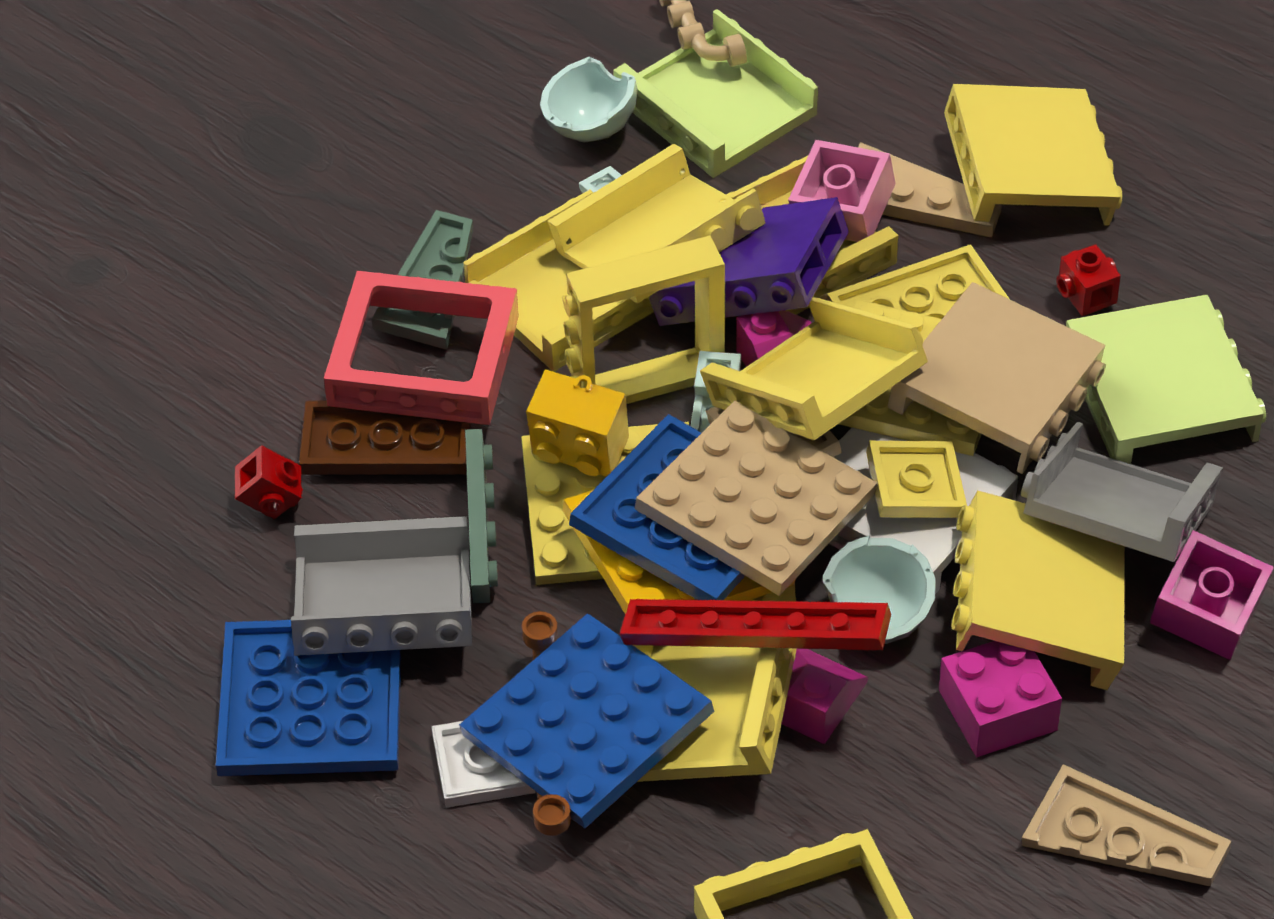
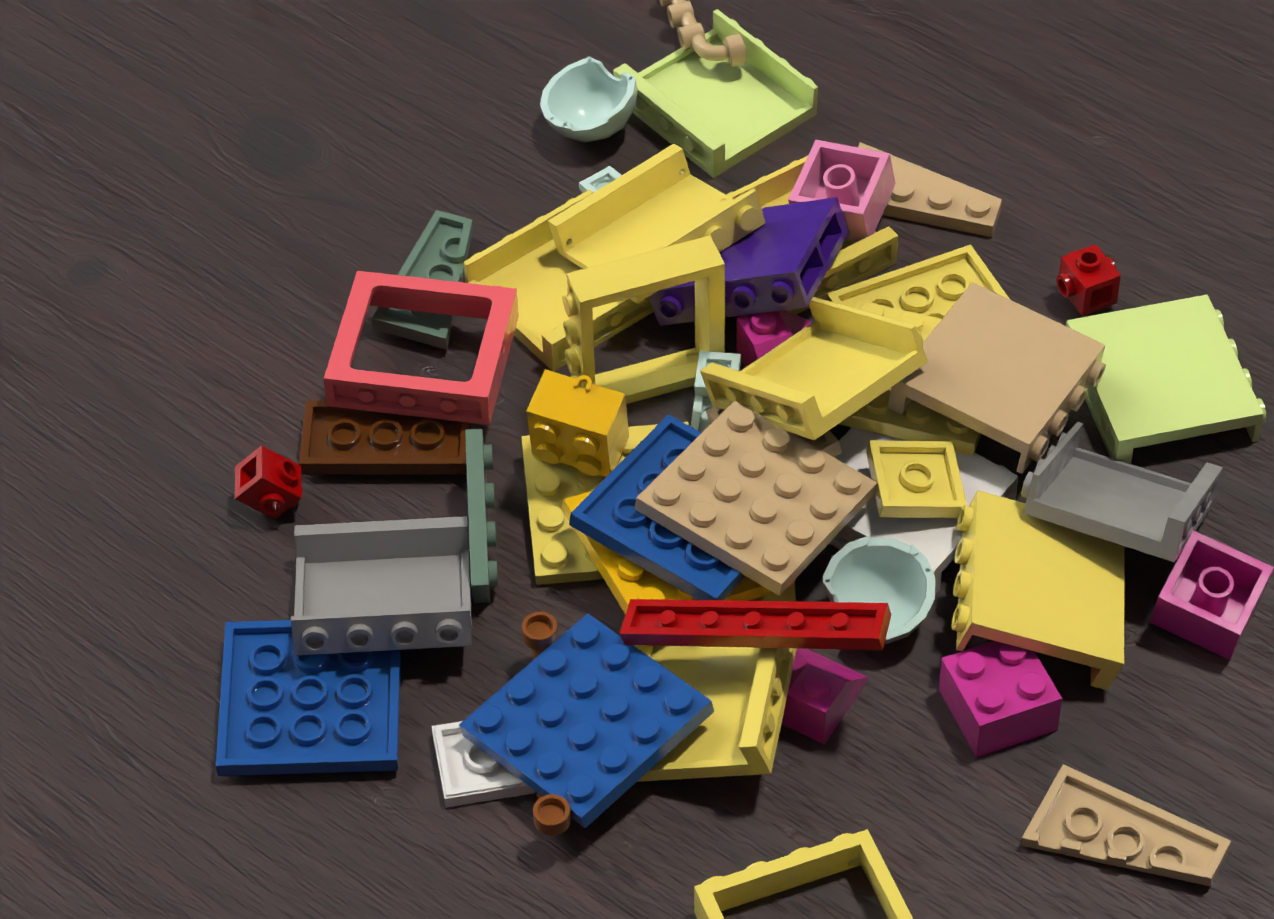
(1030, 148): light yellow panel -> none

